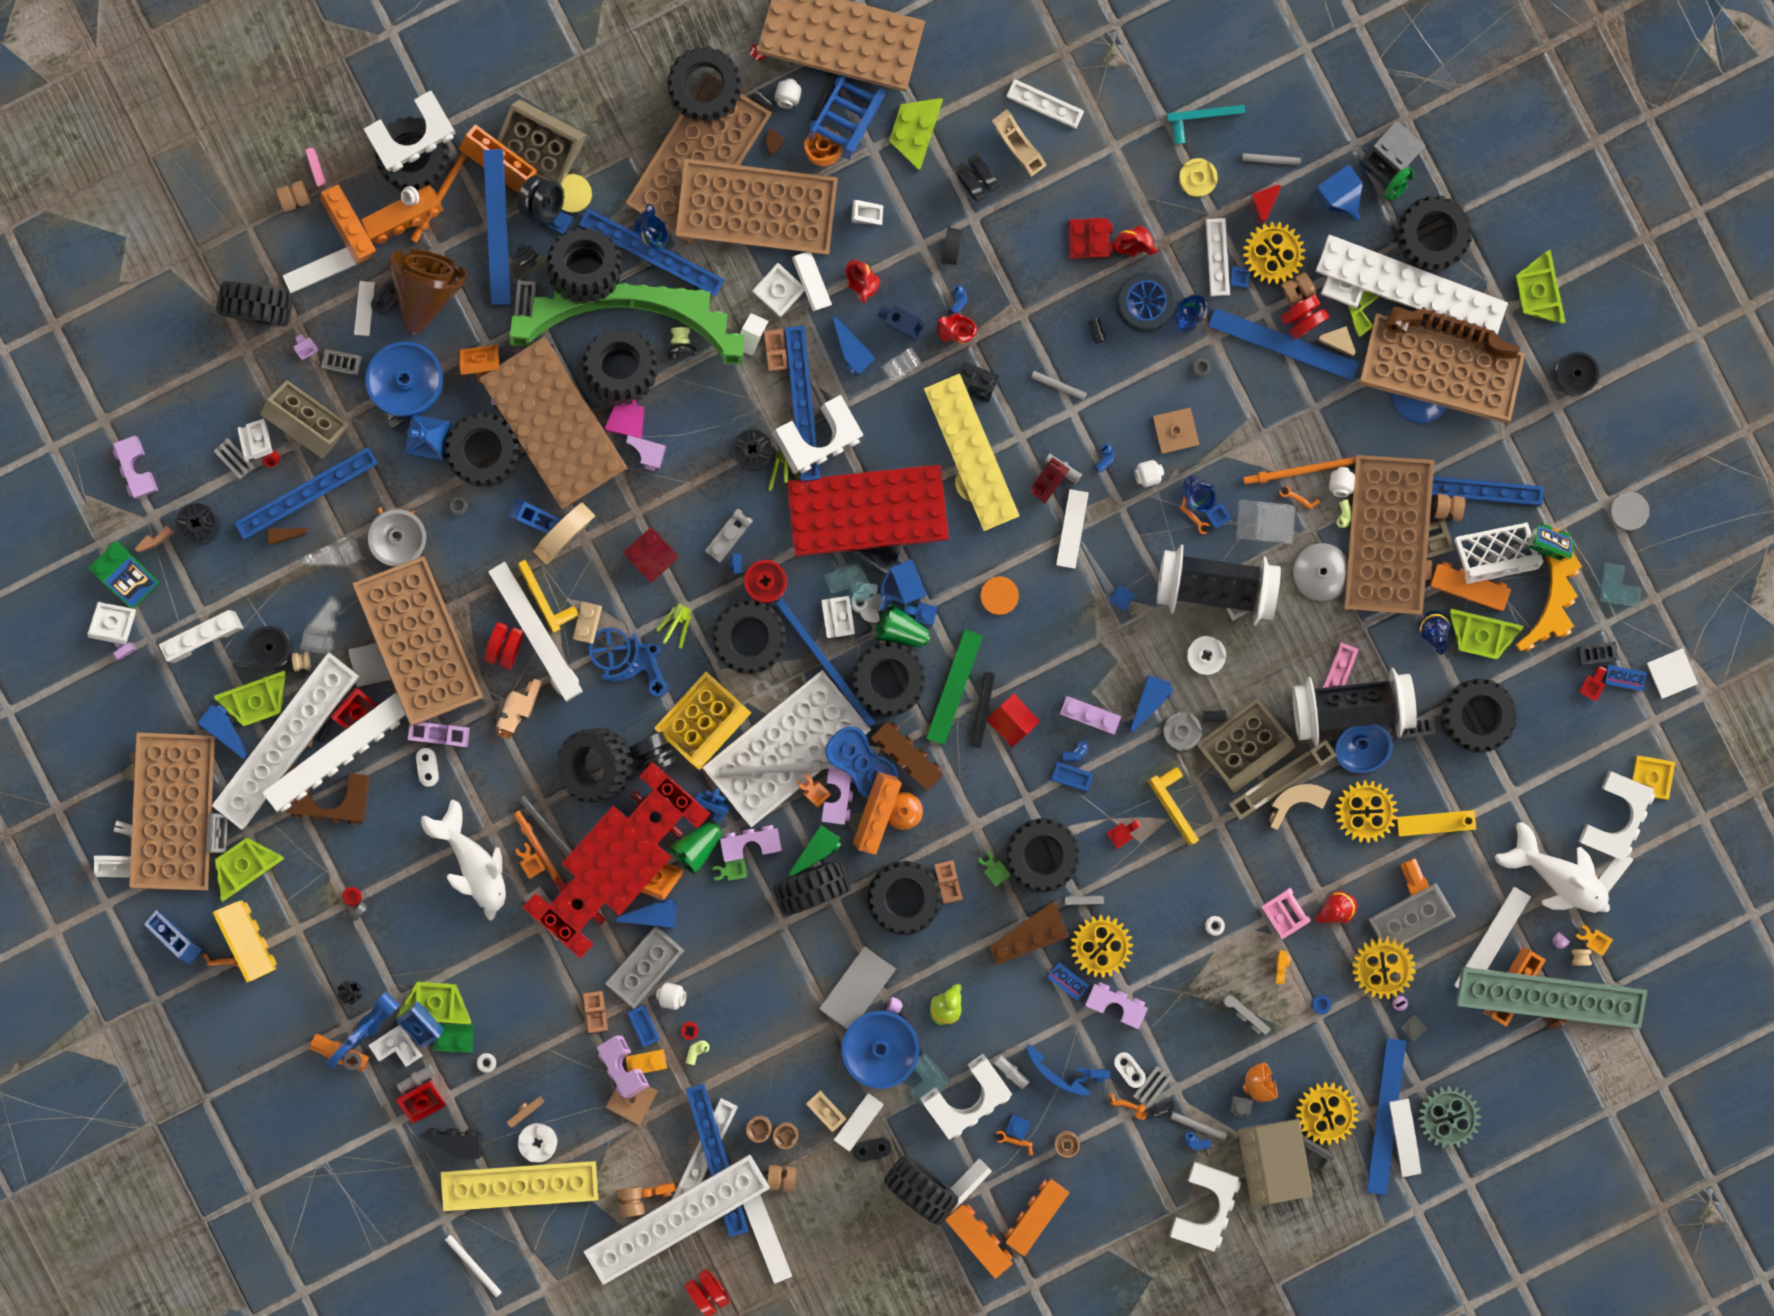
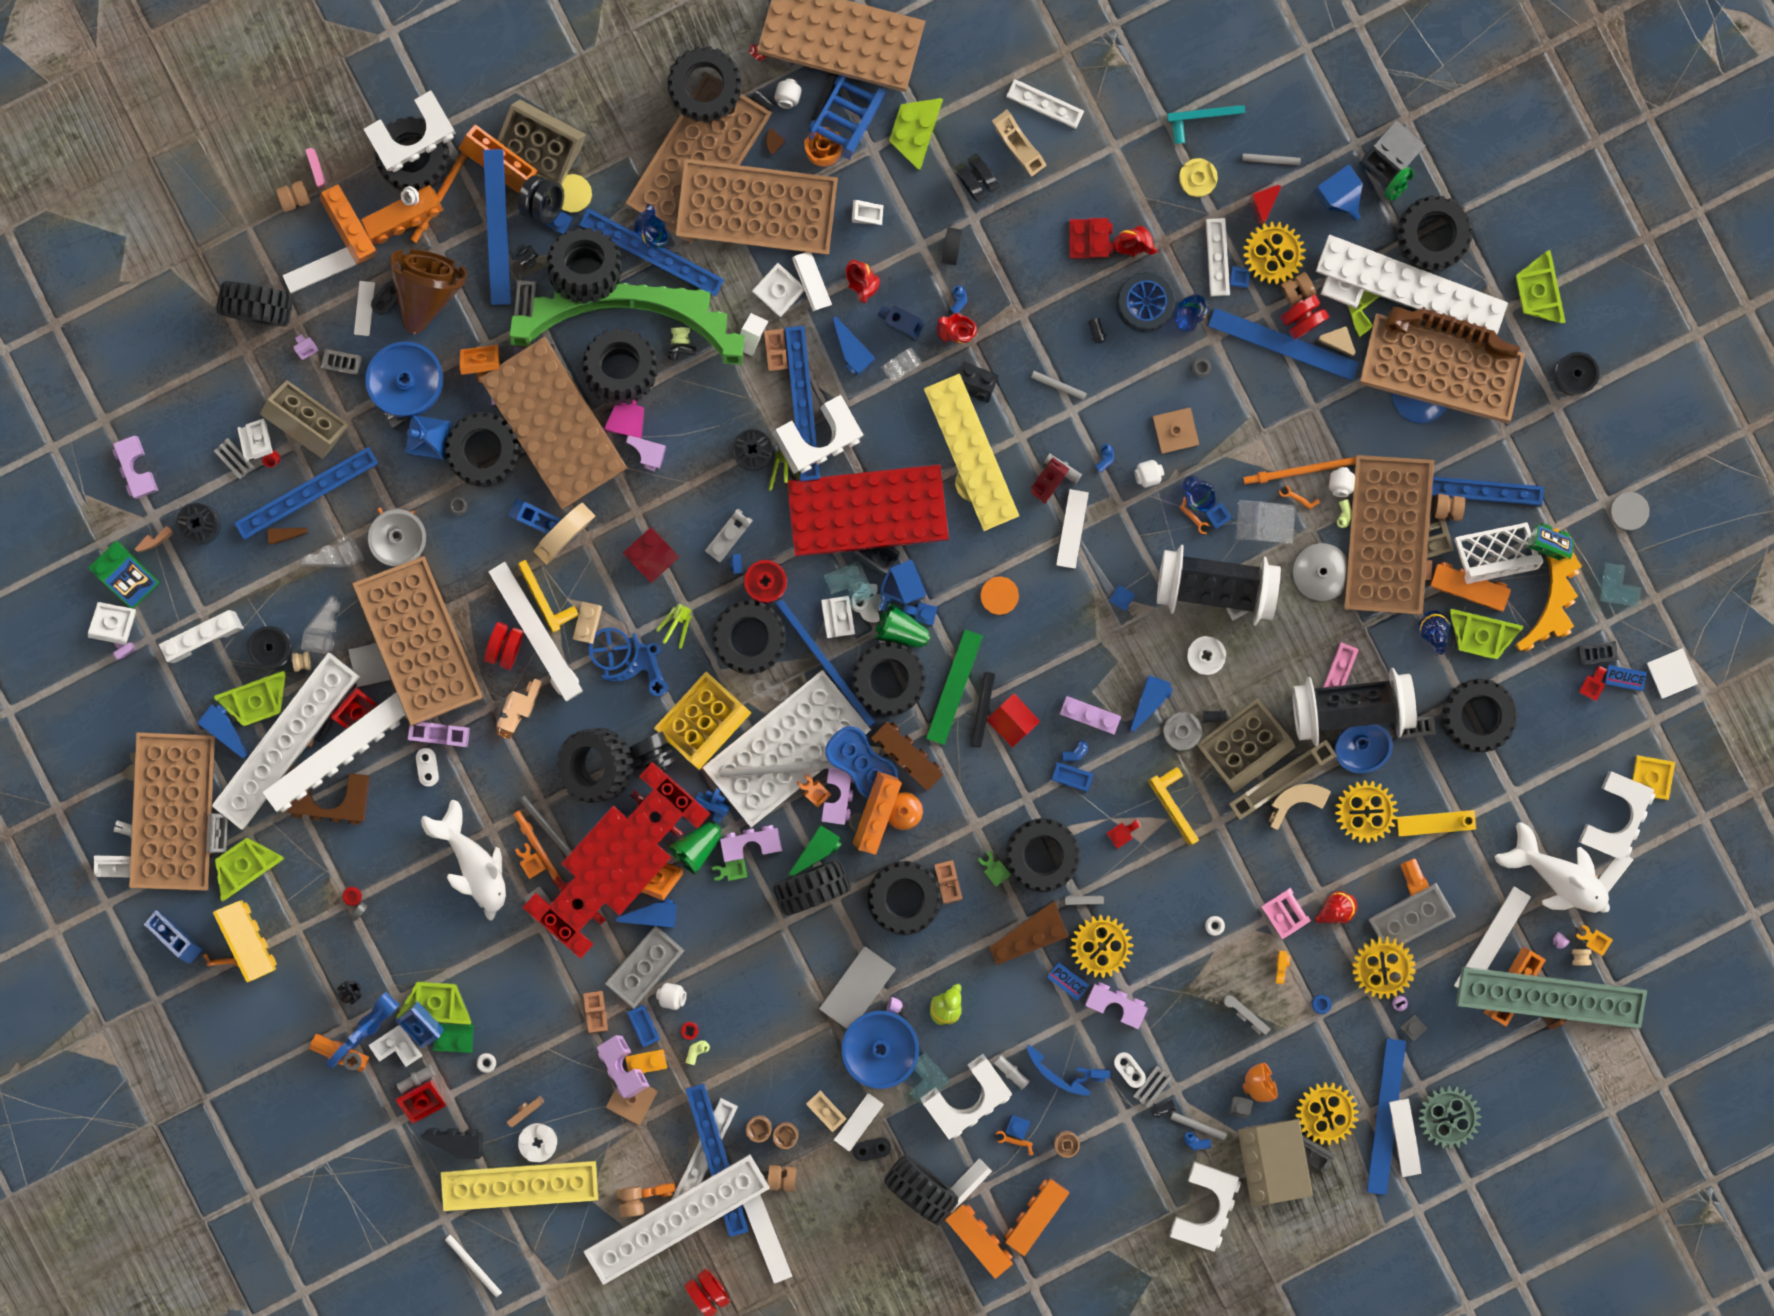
(1140, 1114): orange piece -> none

